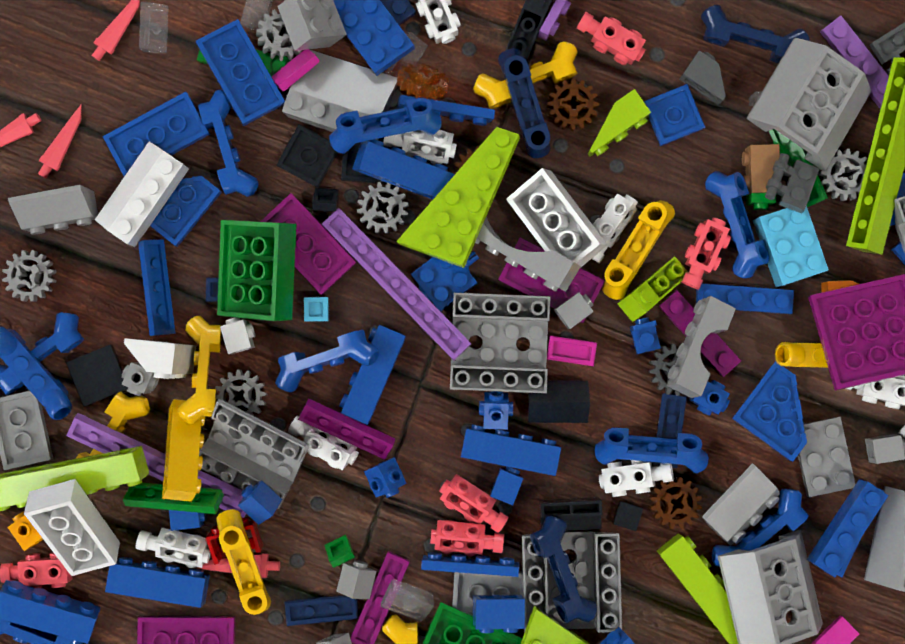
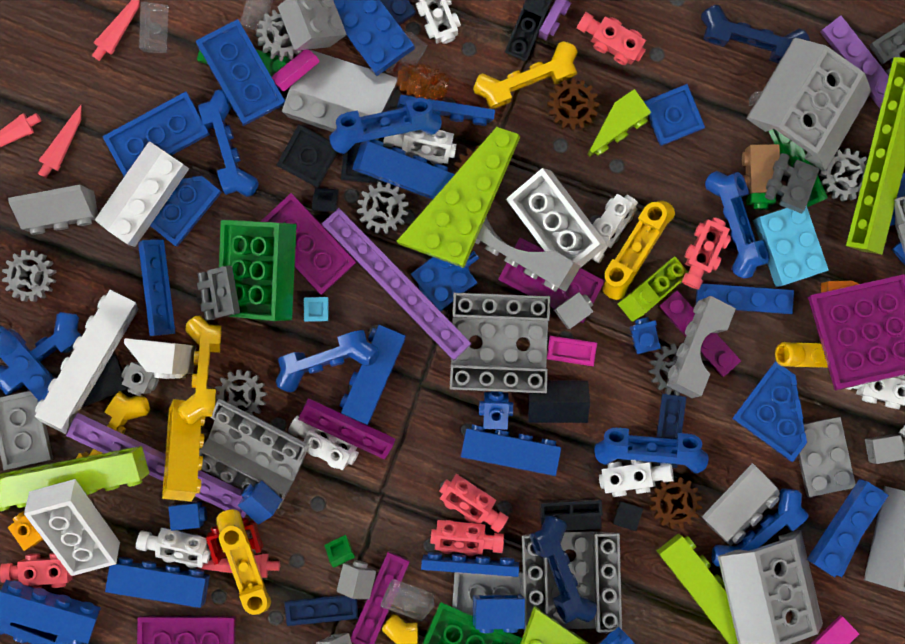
(86, 362): none -> white brick
(150, 496): green plate -> none
(223, 293): none -> dark grey plate
(237, 335): white brick -> none
(385, 478): blue brick -> none
(506, 485): blue brick -> none
(525, 102): dark blue plate -> none
(705, 77): dark grey slope -> none
(719, 400): blue brick -> none

